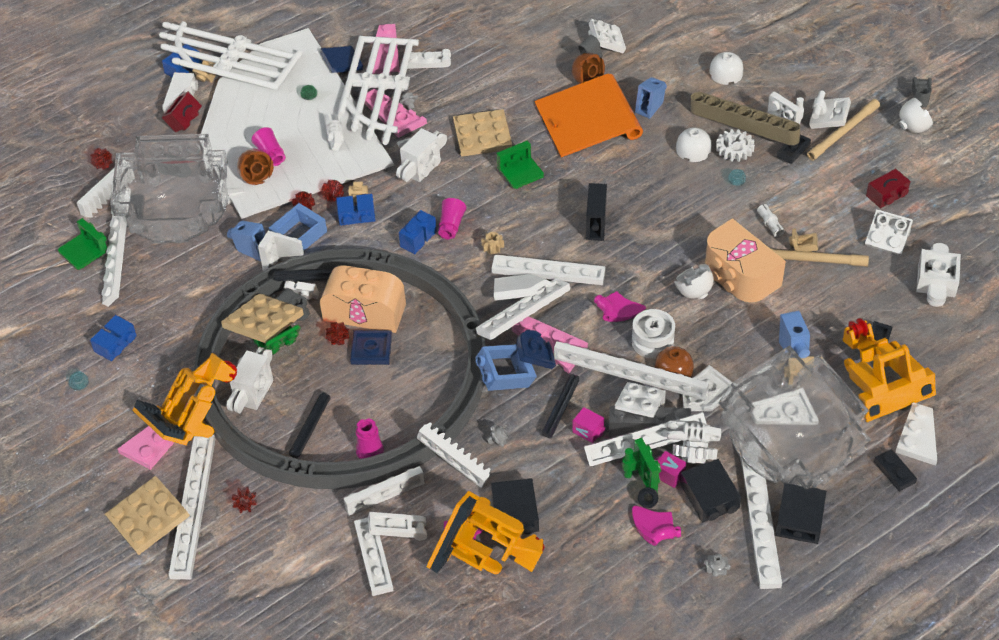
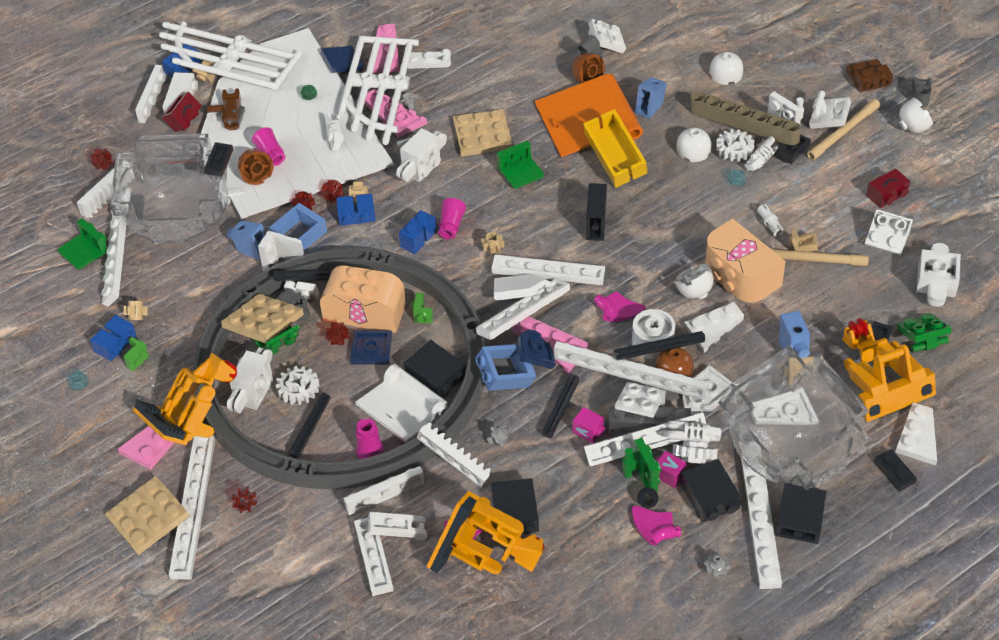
(135, 310): none -> tan gear
(136, 355): none -> bright green bracket
(150, 93): none -> white plate
(218, 159): none -> black plate
(231, 109): none -> reddish brown piece
(297, 385): none -> white gear
(402, 404): none -> white door
(421, 314): none -> bright green bracket
(435, 368): none -> black brick
(615, 148): none -> yellow piece
(659, 345): none -> black axle
(715, 323): none -> white wing
(761, 154): none -> white hinge
(869, 75): none -> reddish brown plate
(925, 330): none -> green plate

